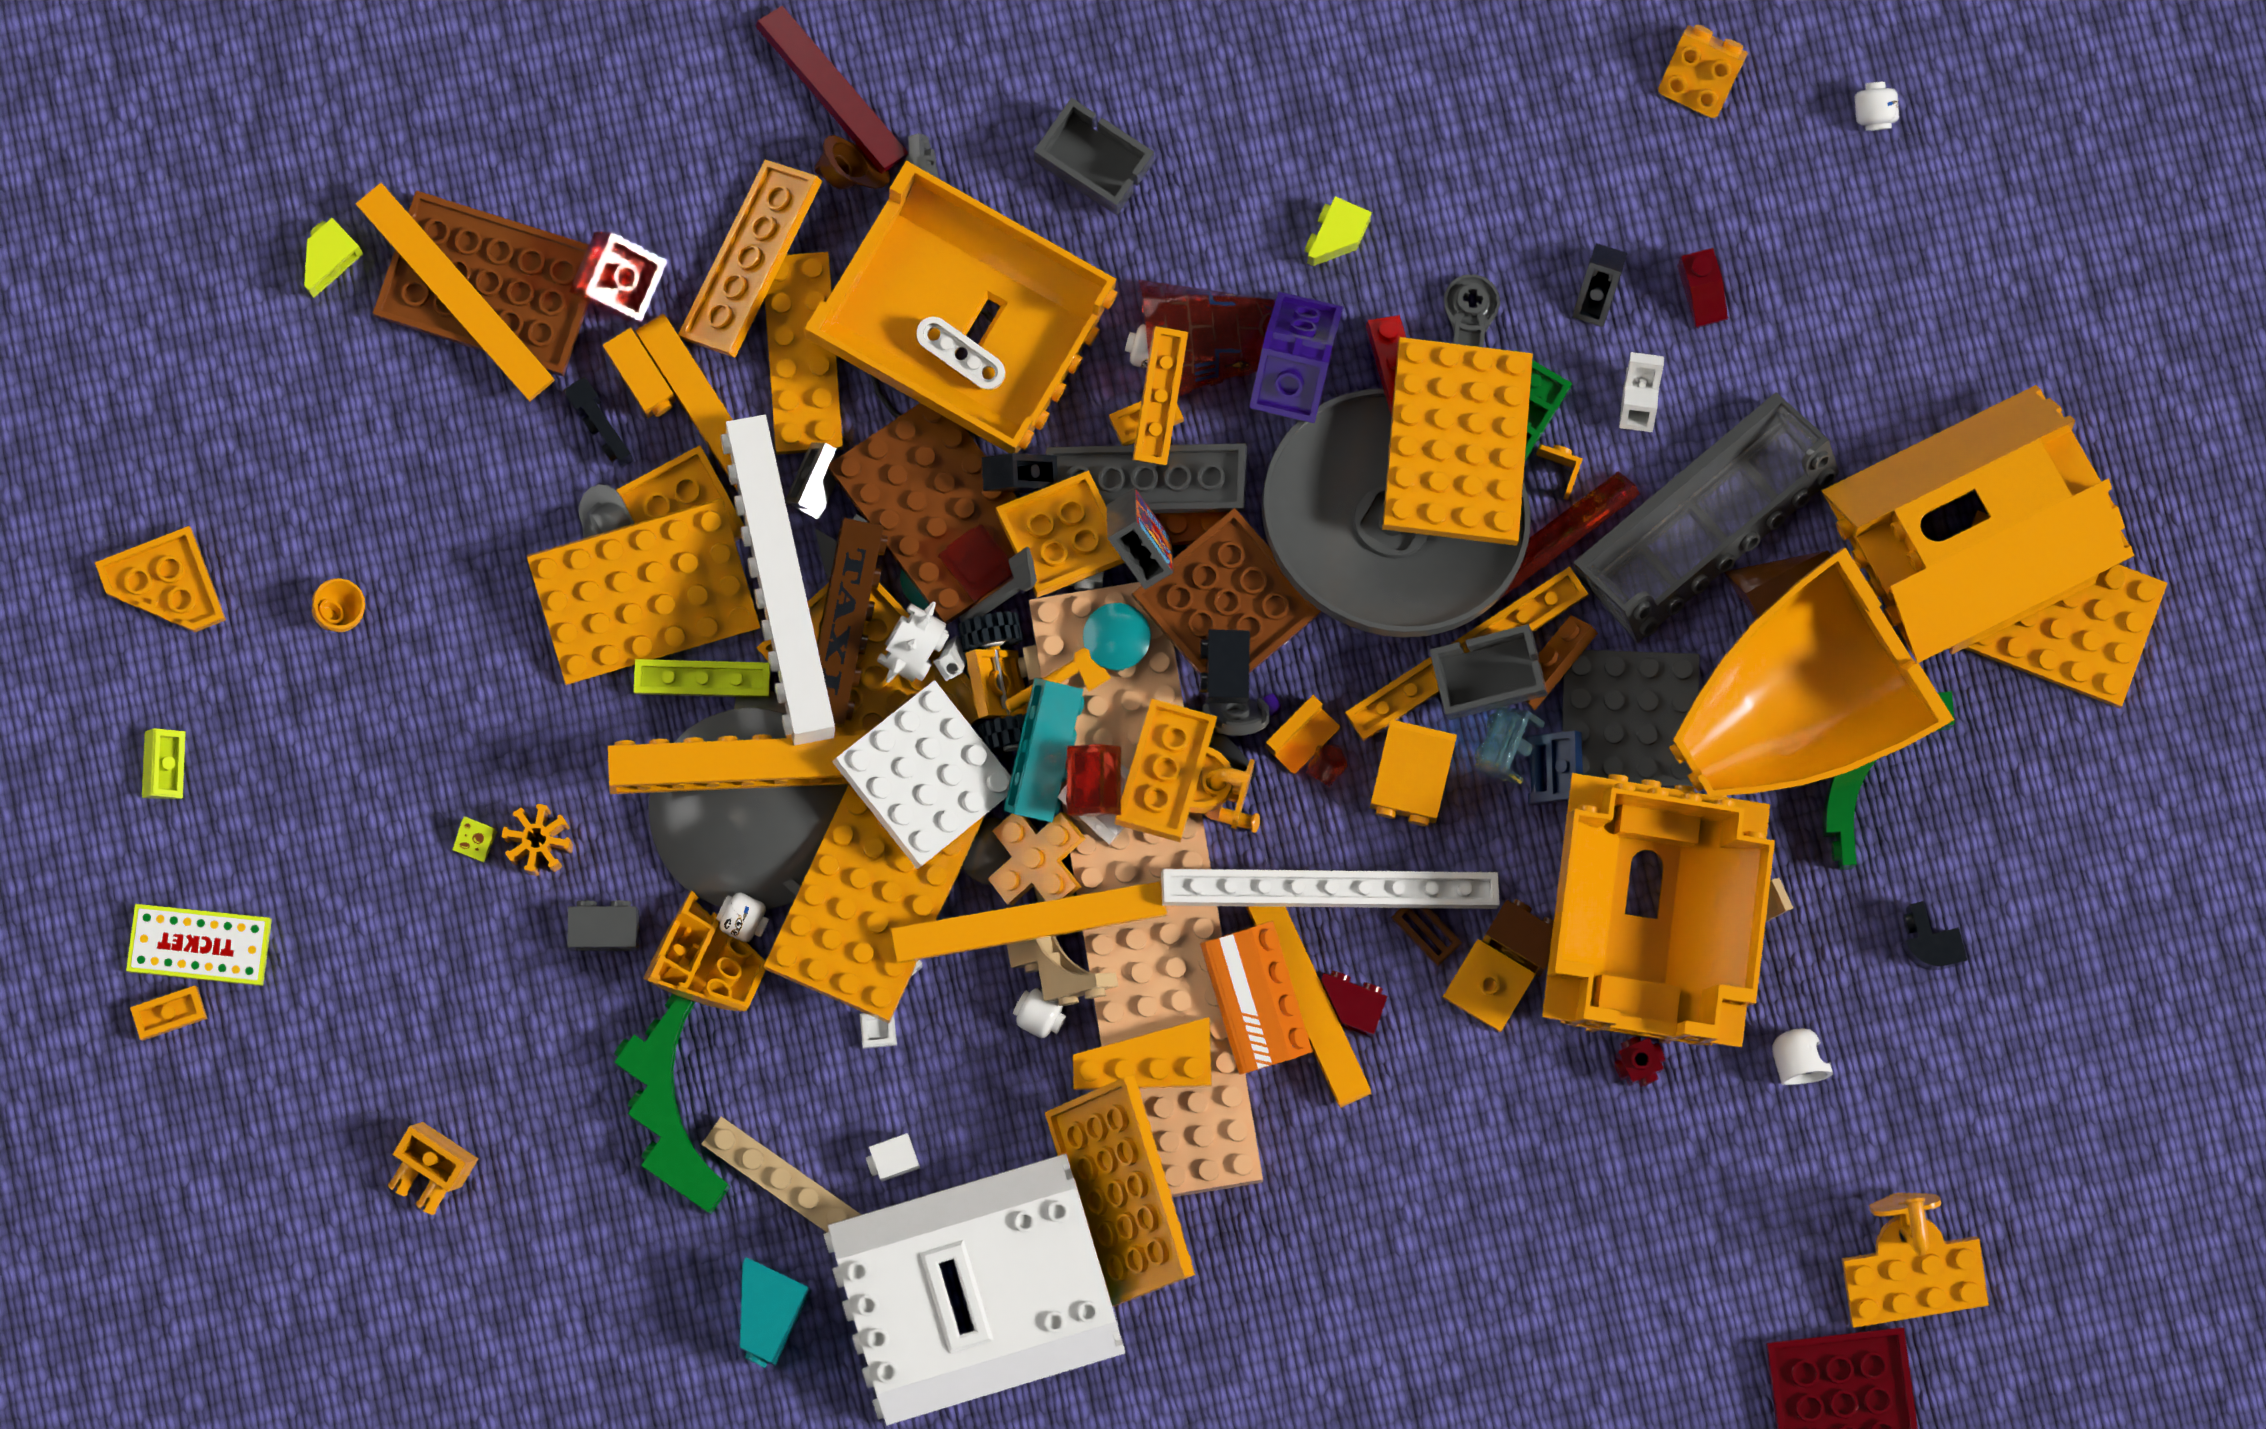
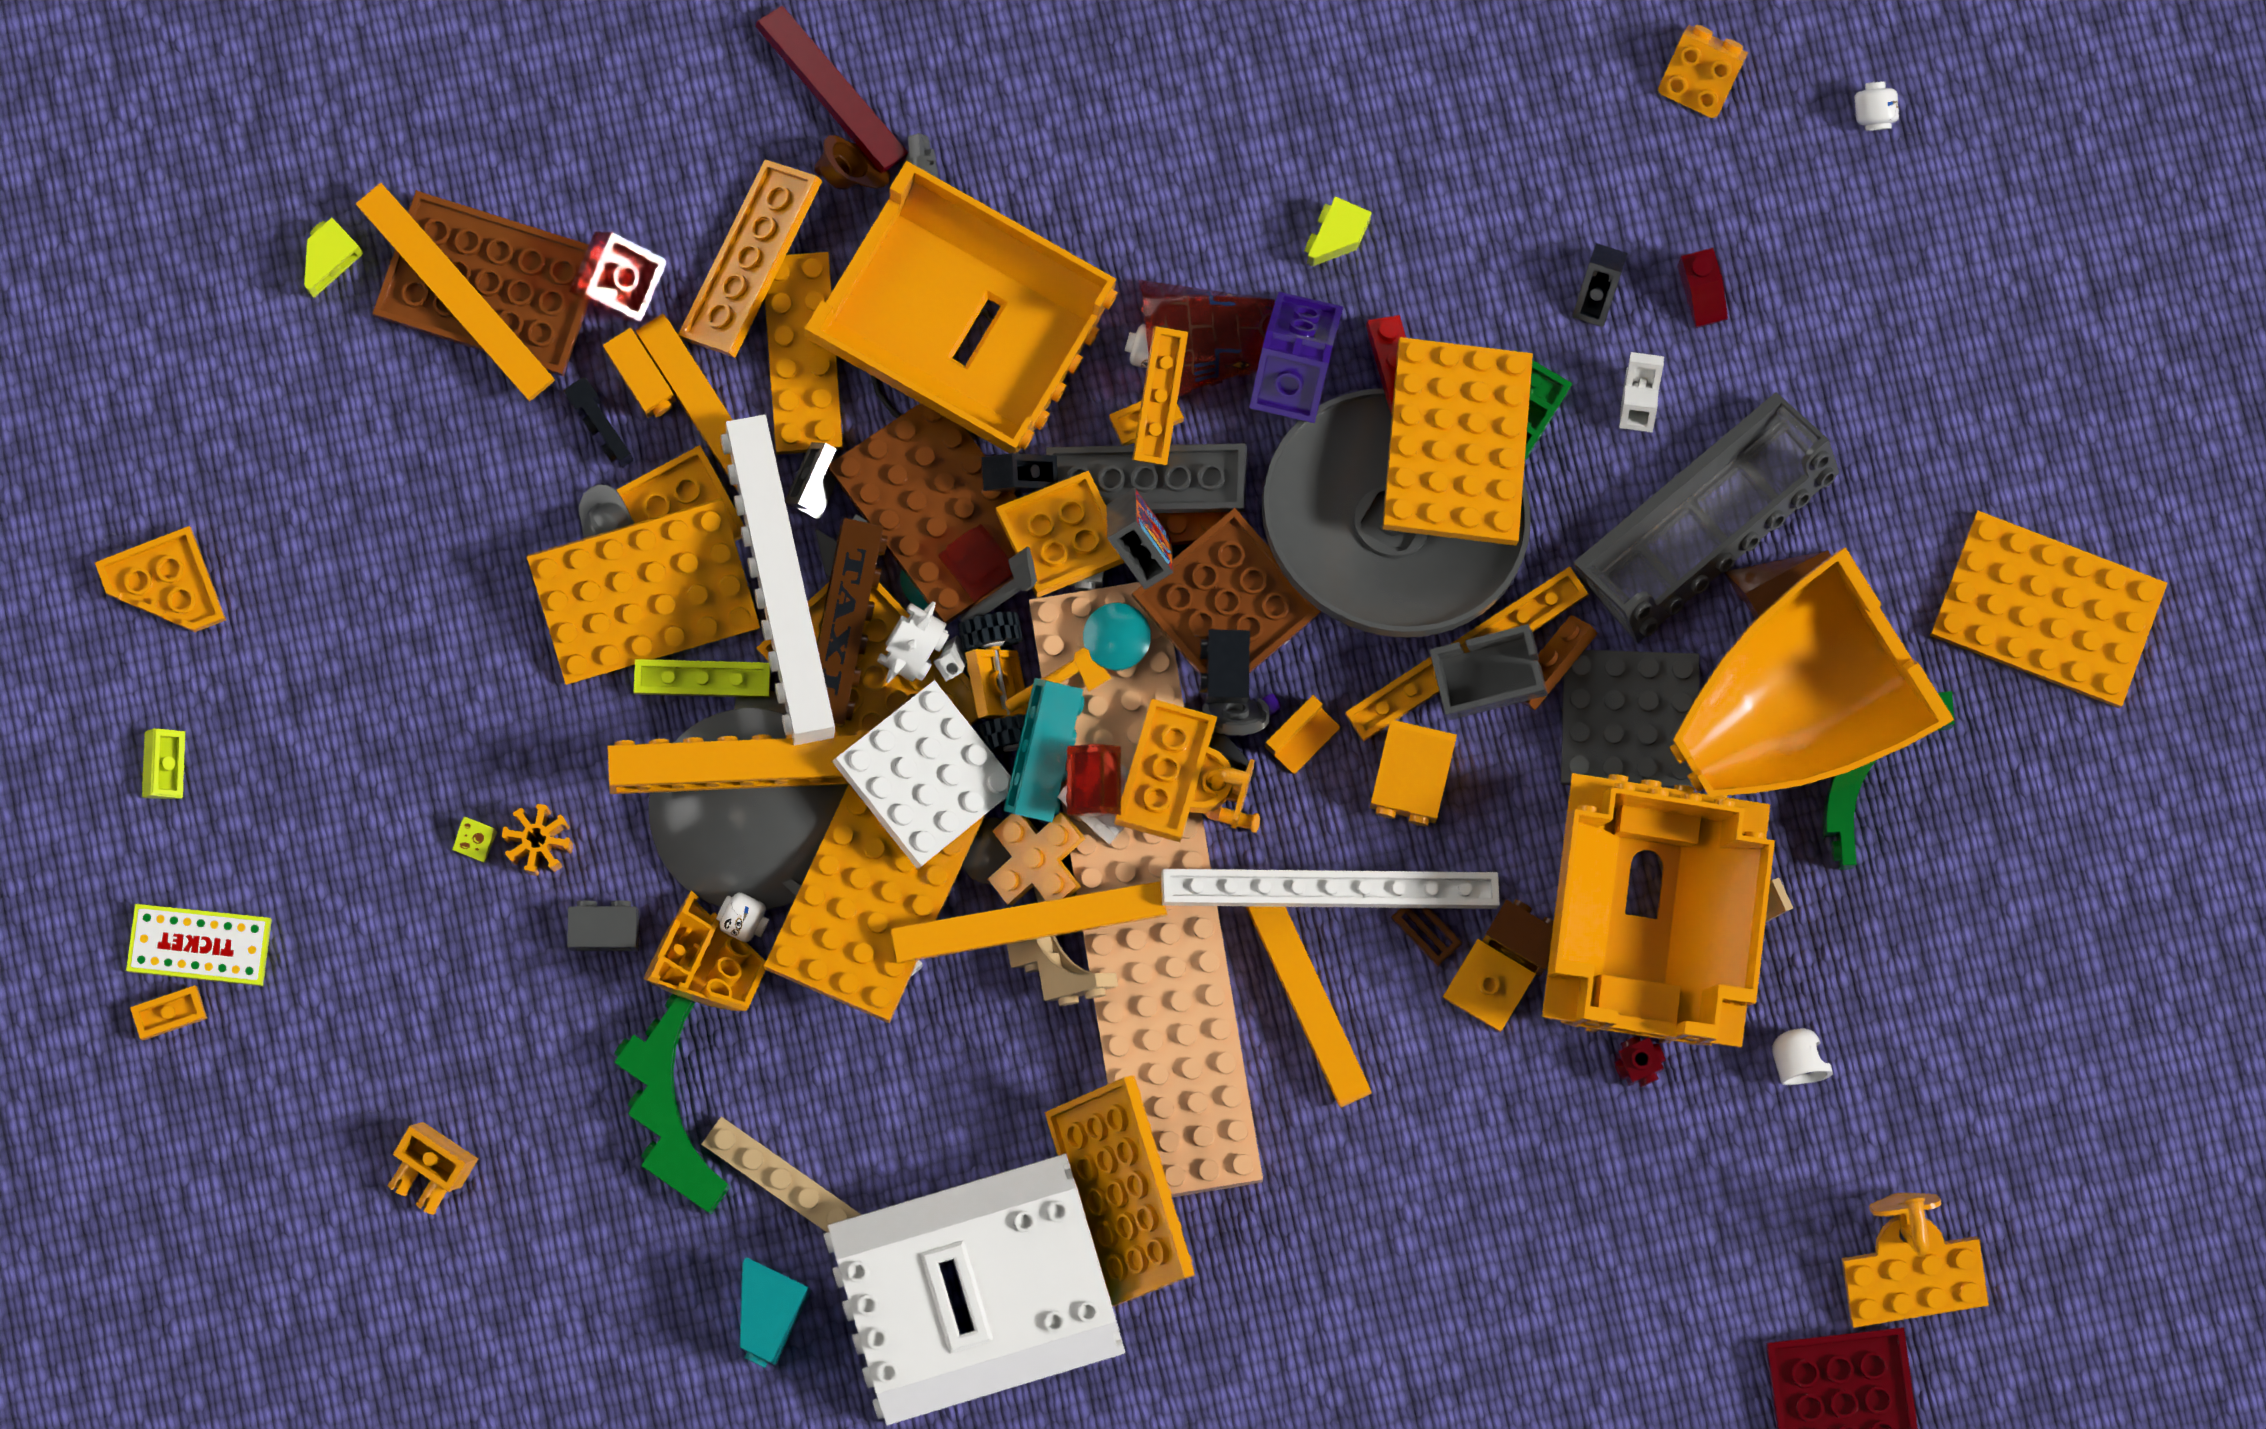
(338, 605): light orange piece -> none
(876, 1032): white tile -> none
(892, 1158): white brick -> none
(947, 345): white plate -> none
(1029, 664): tan plate -> none
(1037, 1015): white head -> none
(1094, 162): dark grey piece -> none
(1157, 1059): light orange wing -> none
(1256, 997): orange slope -> none
(1327, 764): clear red arm -> none
(1354, 1005): dark red slope -> none
(1469, 322): dark grey beam -> none
(1503, 741): clear light blue window -> none
(1562, 456): light orange bracket -> none
(1562, 760): dark blue plate -> none
(1574, 524): clear red plate -> none
(1927, 949): black brick -> none
(2043, 538): light orange panel -> none

